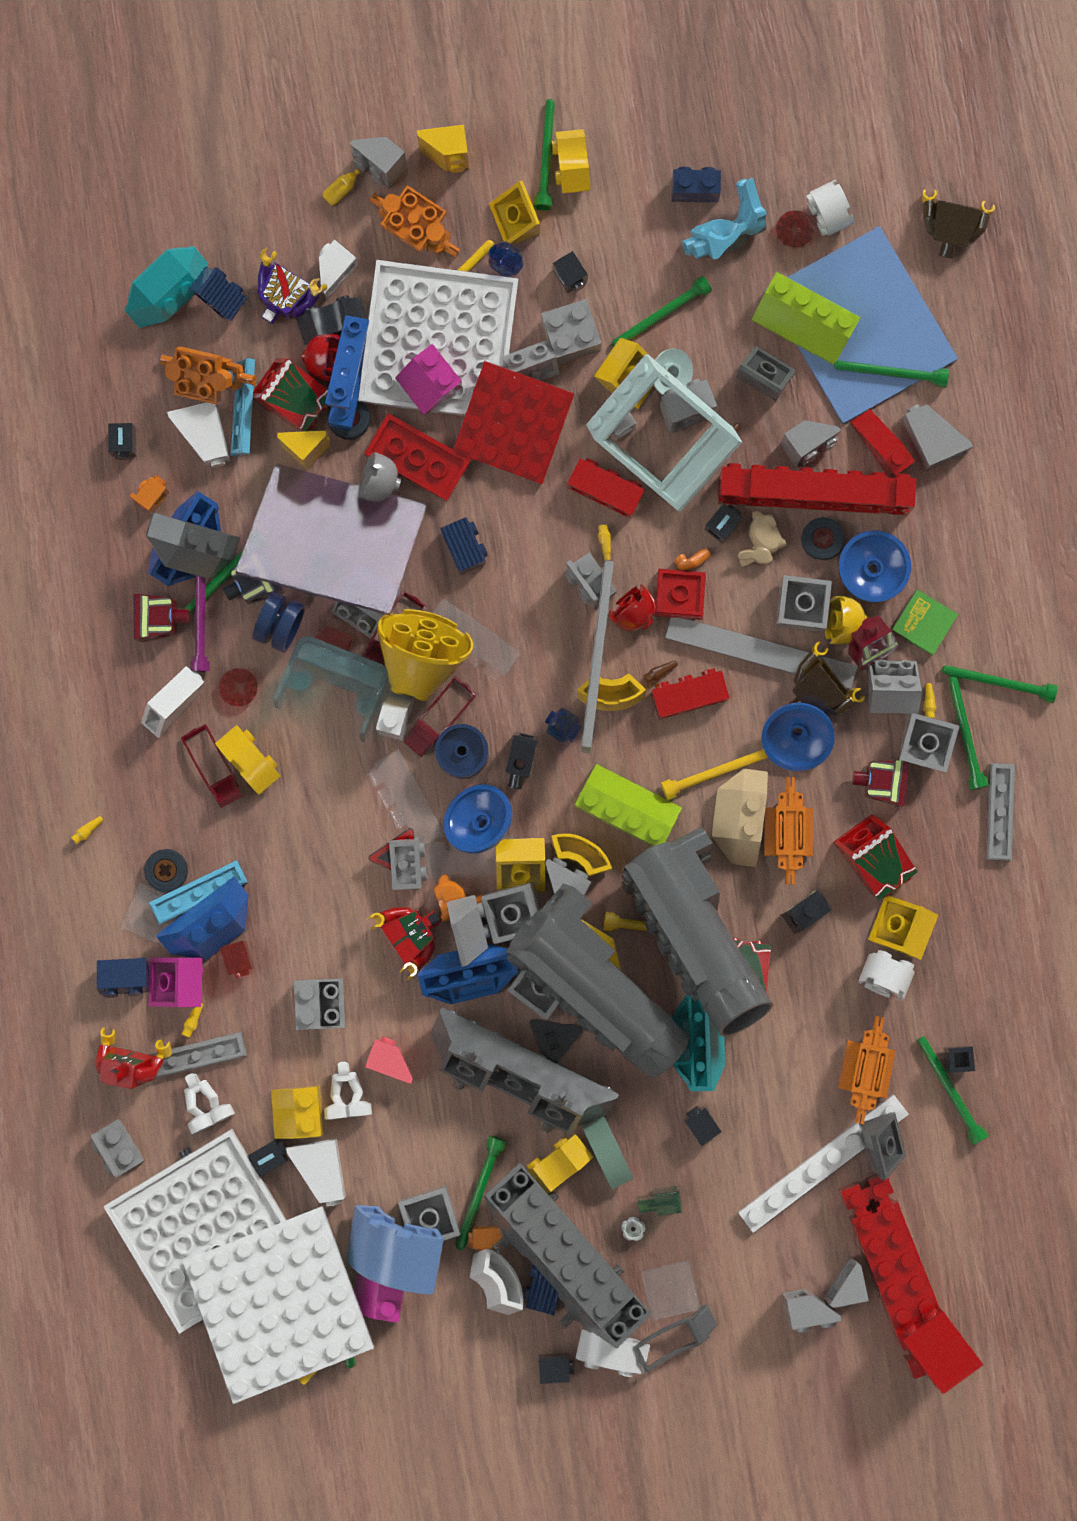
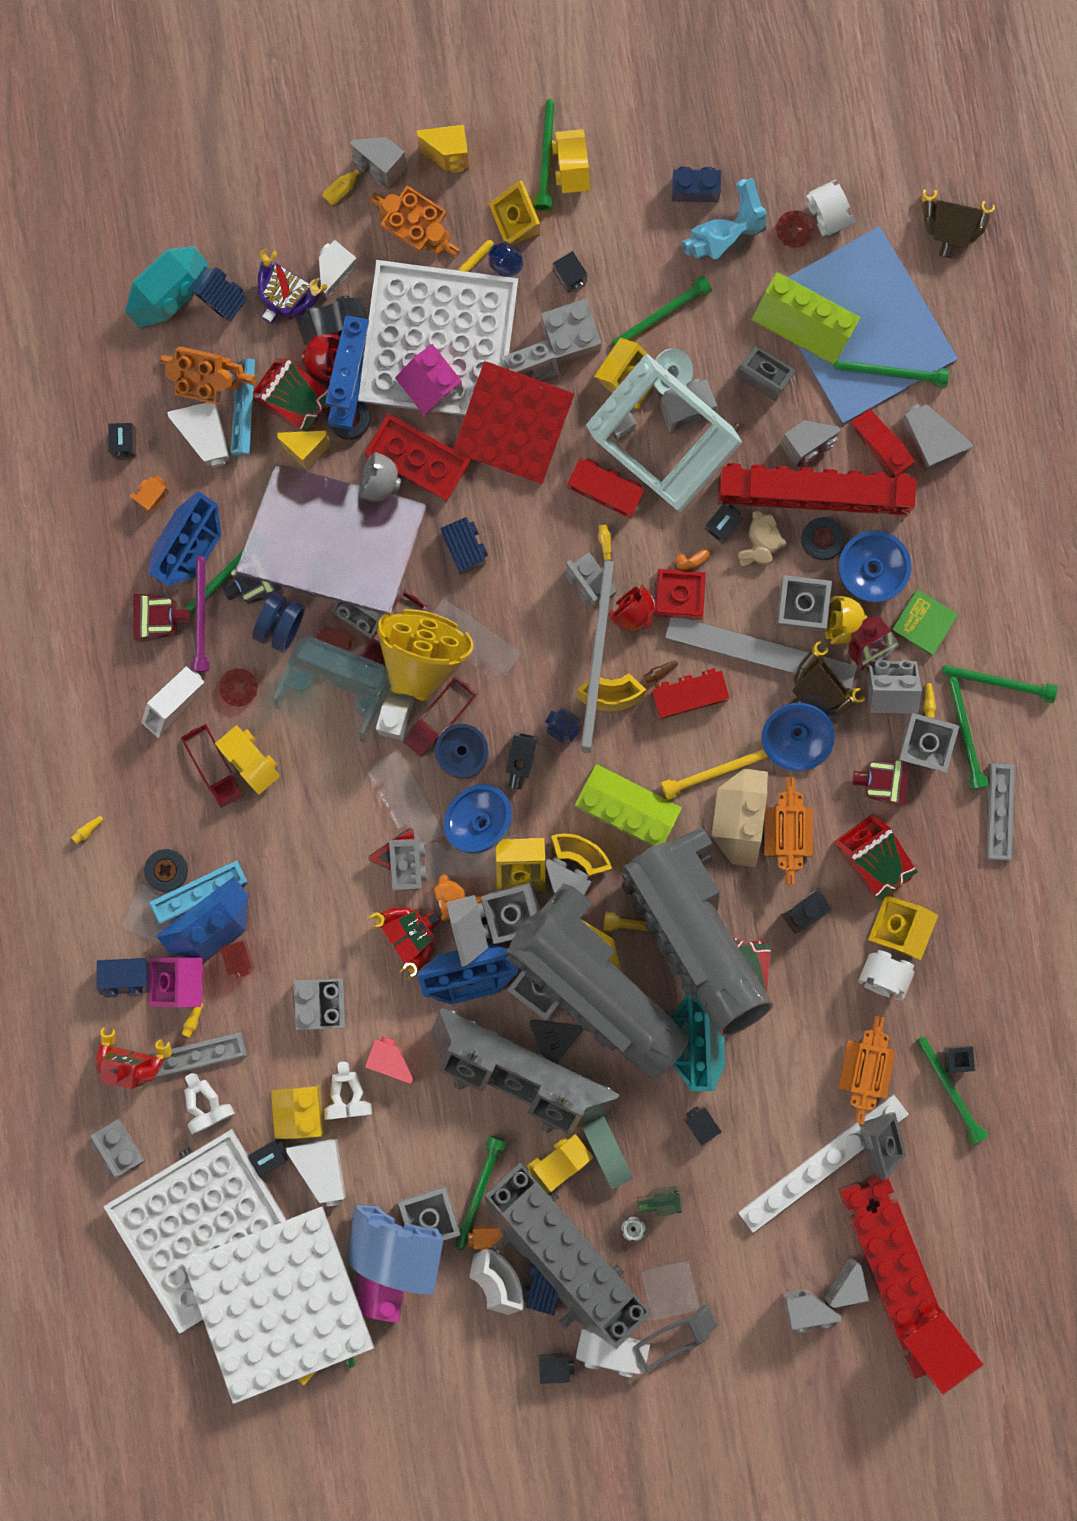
(190, 546): dark grey wedge -> none

